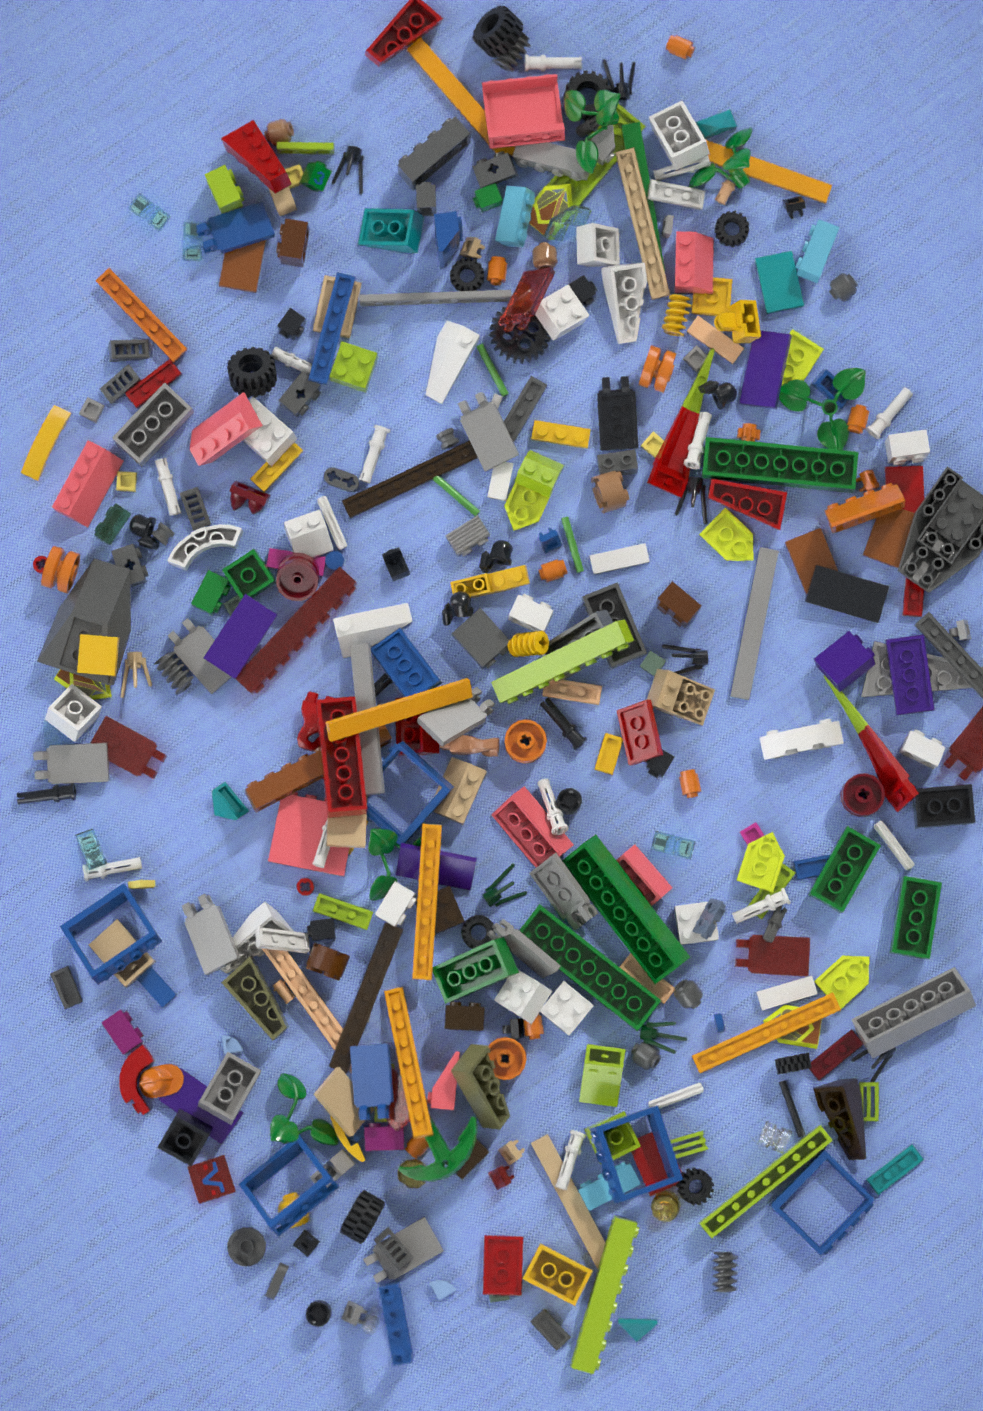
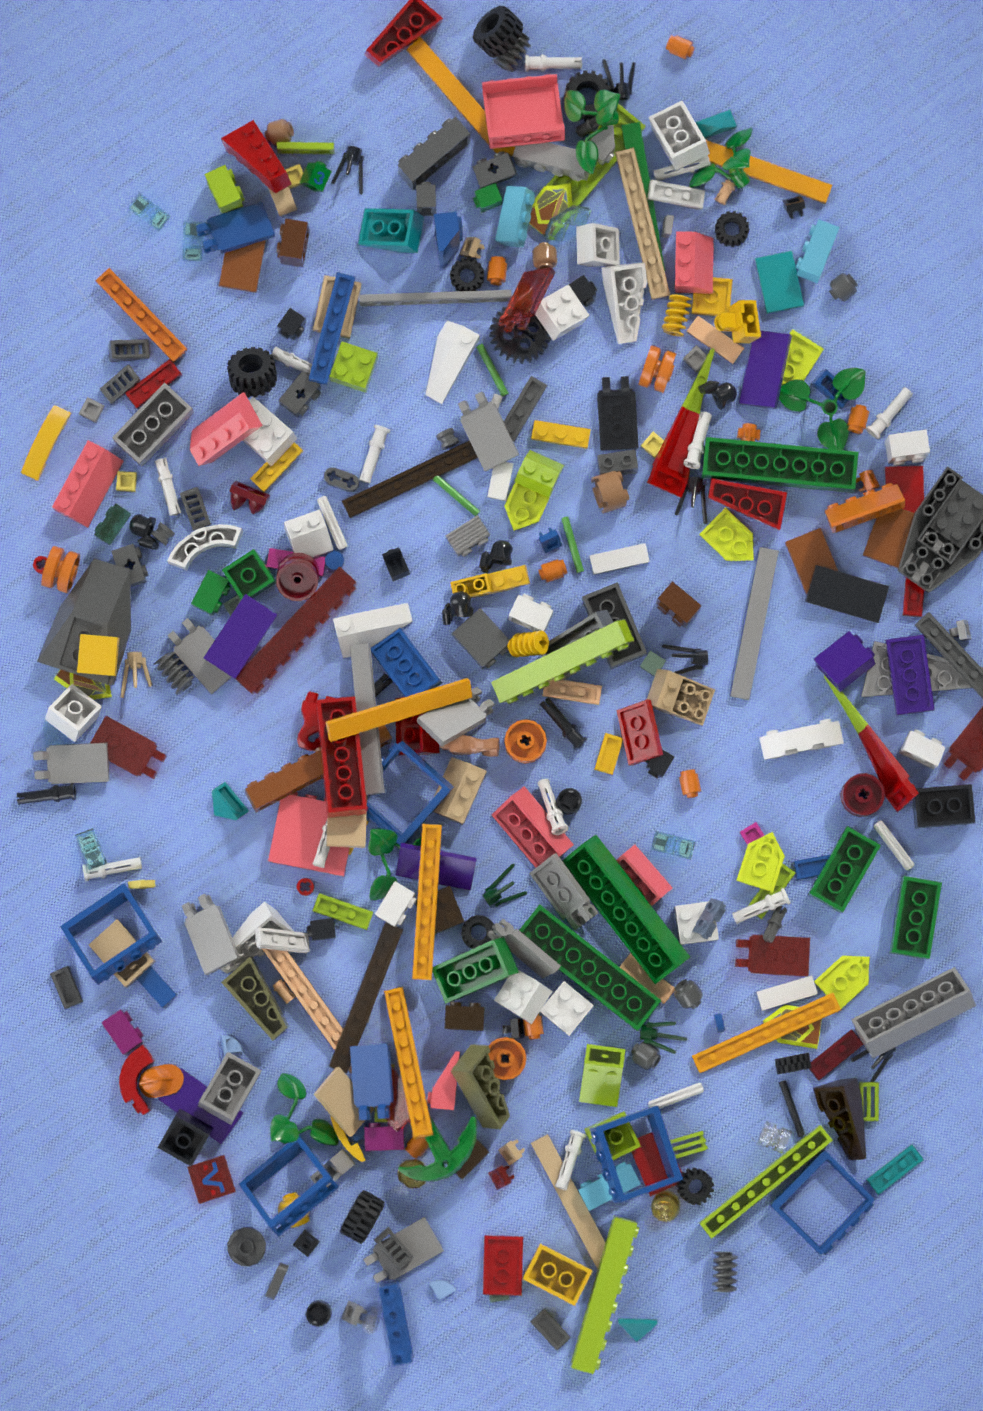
(327, 960): reddish brown brick -> none

